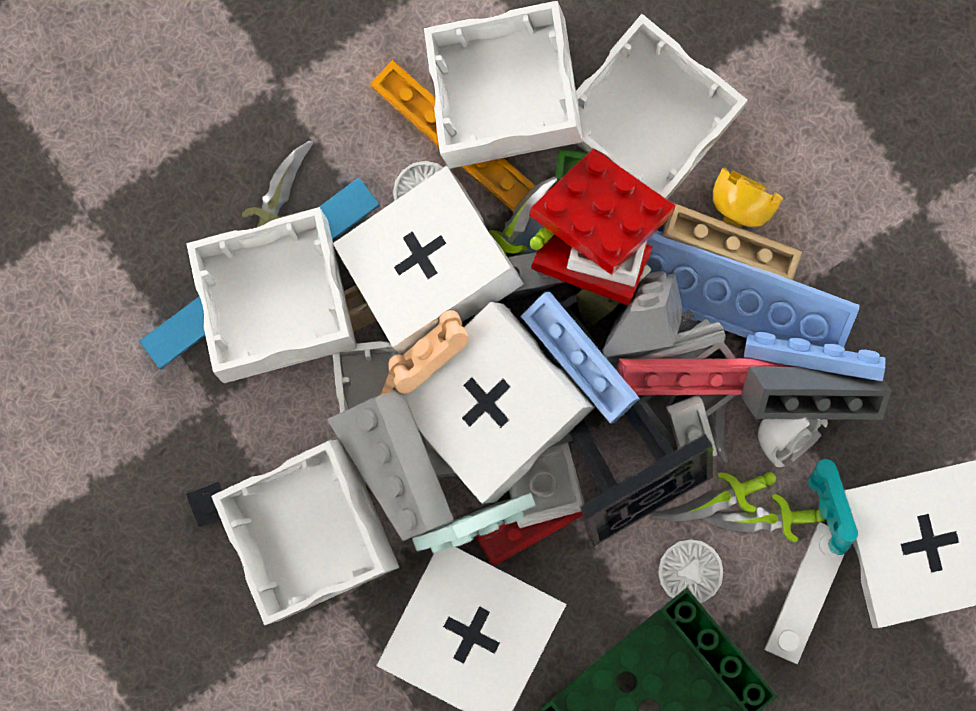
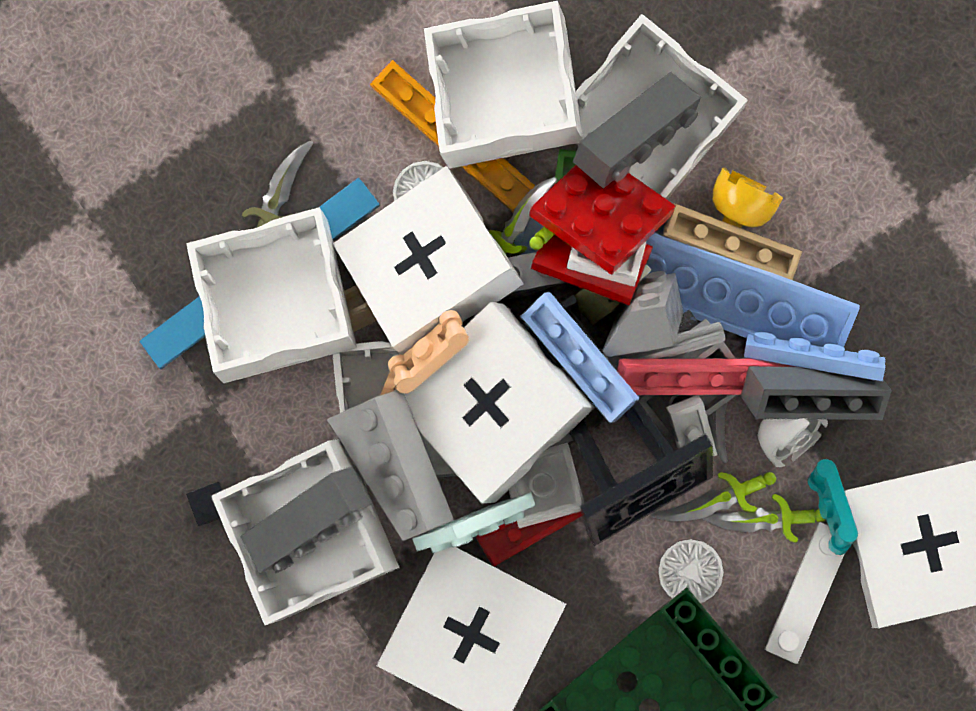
(305, 520): none -> dark grey brick
(637, 130): none -> dark grey brick

